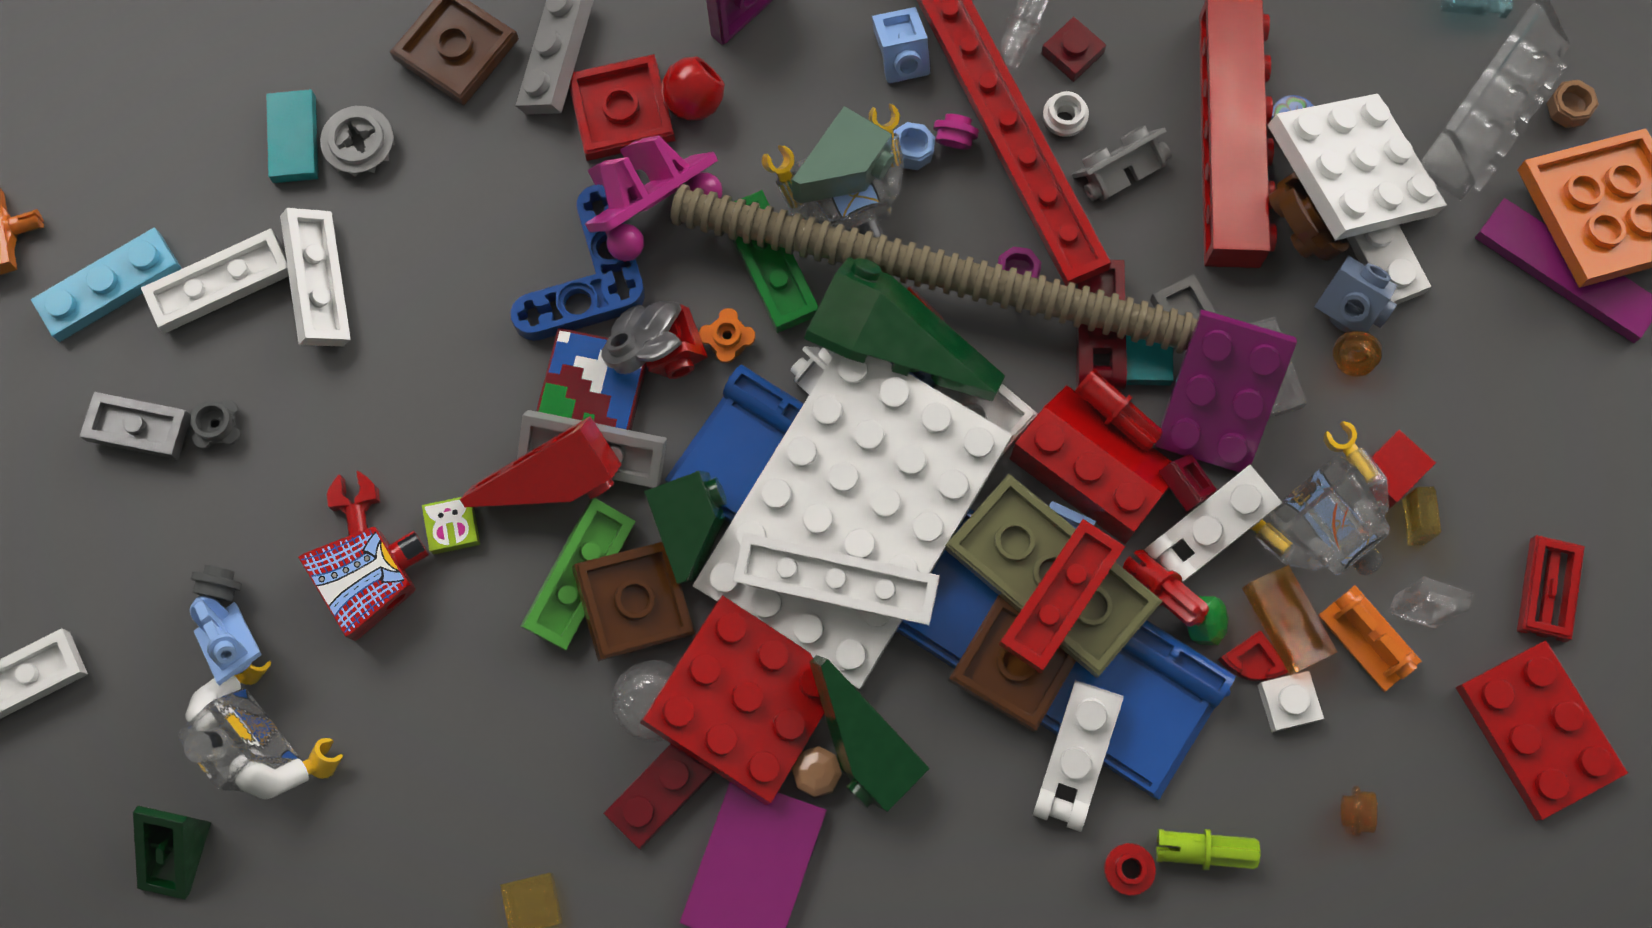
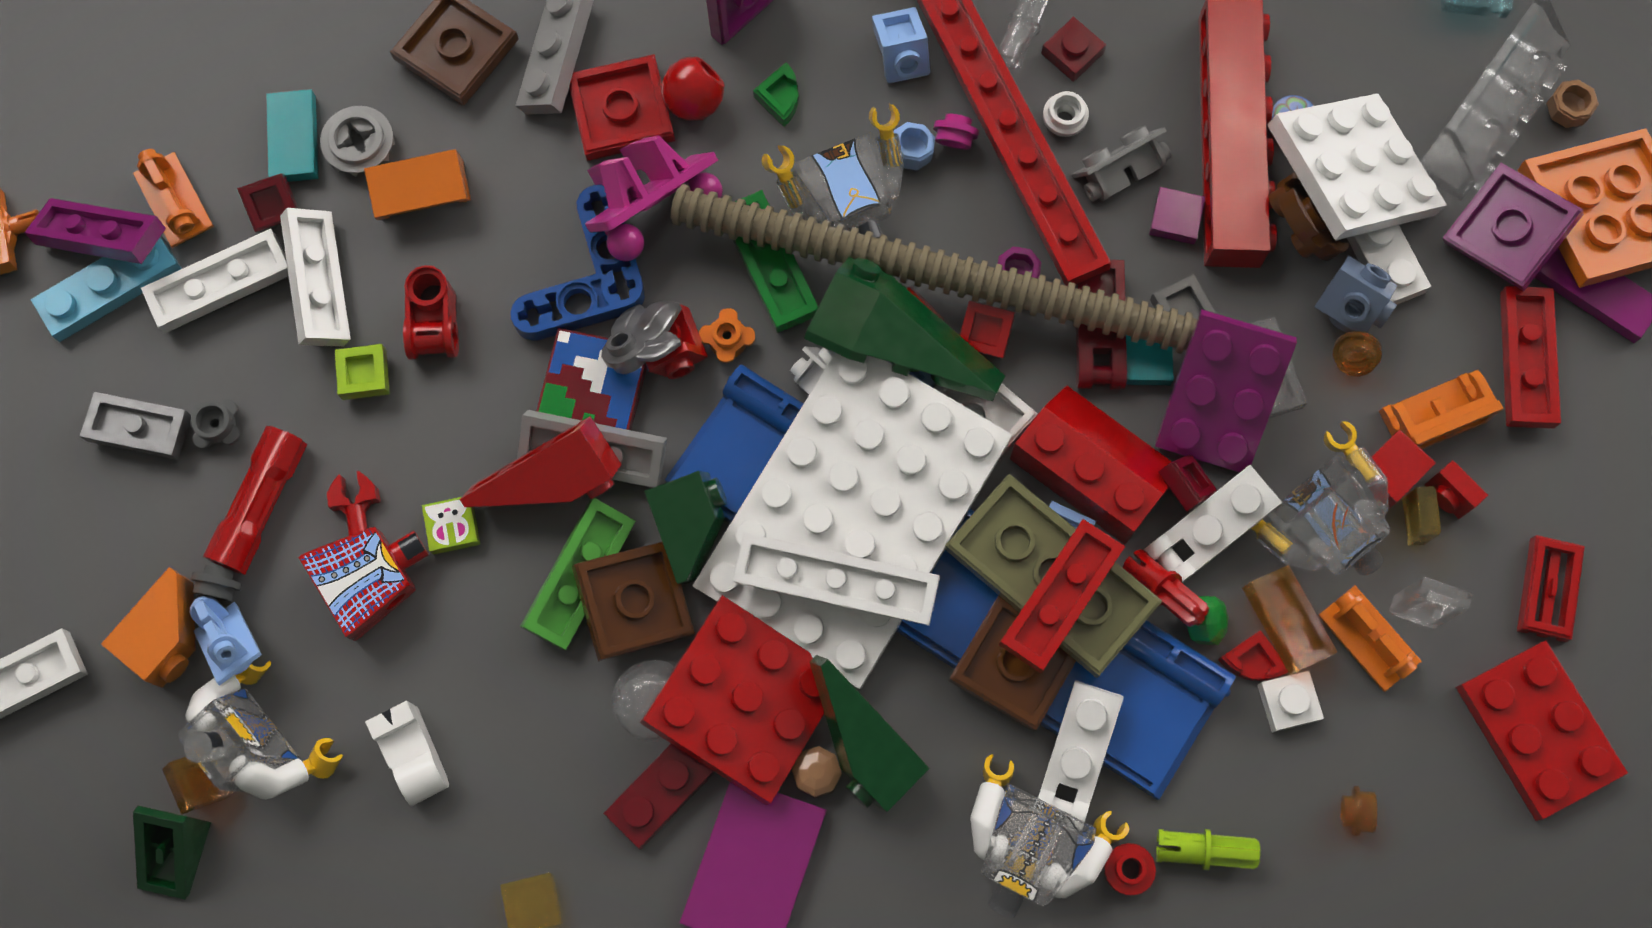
(95, 230): none -> magenta plate
(157, 631): none -> orange slope
(171, 196): none -> orange hinge
(191, 786): none -> clear orange plate
(240, 532): none -> red axle
(267, 201): none -> dark red tile
(362, 372): none -> lime plate
(409, 752): none -> white leg
(417, 183): none -> orange hinge
(432, 323): none -> red piece
(779, 94): none -> green tile
(844, 159): sand green slope -> none
(987, 328): none -> red plate
(1034, 845): none -> torso
(1119, 410): red axle -> none
(1177, 215): none -> magenta tile
(1443, 410): none -> orange hinge
(1456, 490): none -> red plate
(1513, 226): none -> magenta tile
(1530, 357): none -> red plate

